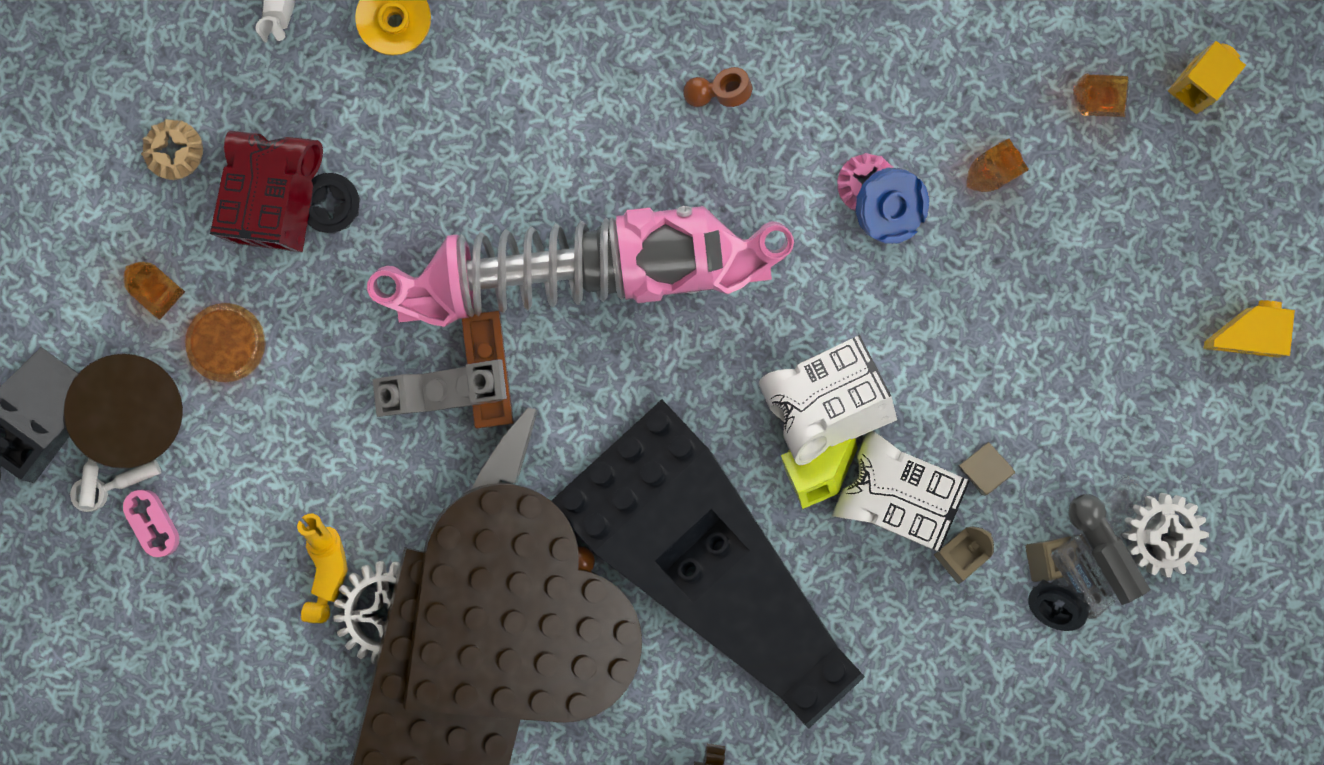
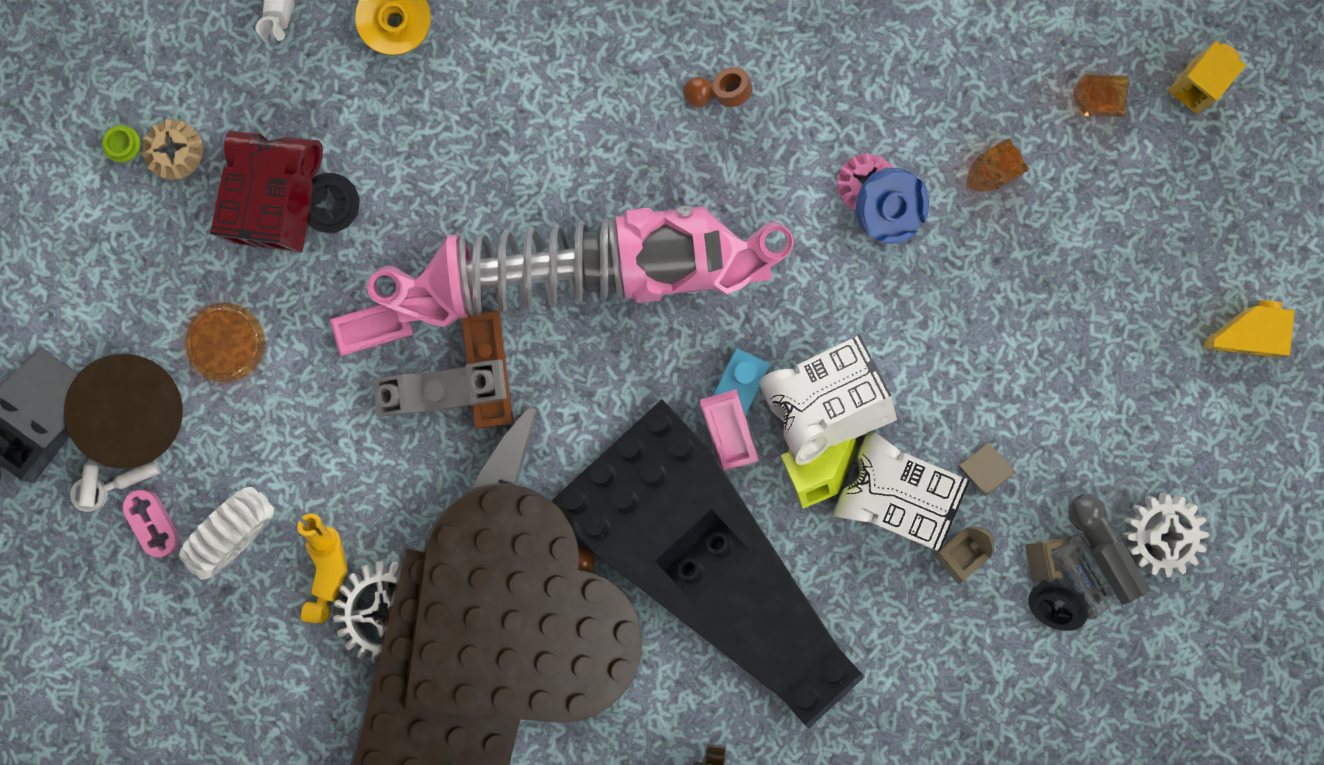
(121, 143): none -> lime plate
(151, 287): clear orange plate -> none
(226, 533): none -> white gear
(368, 329): none -> bright pink tile
(729, 430): none -> bright pink tile
(744, 375): none -> medium azure plate

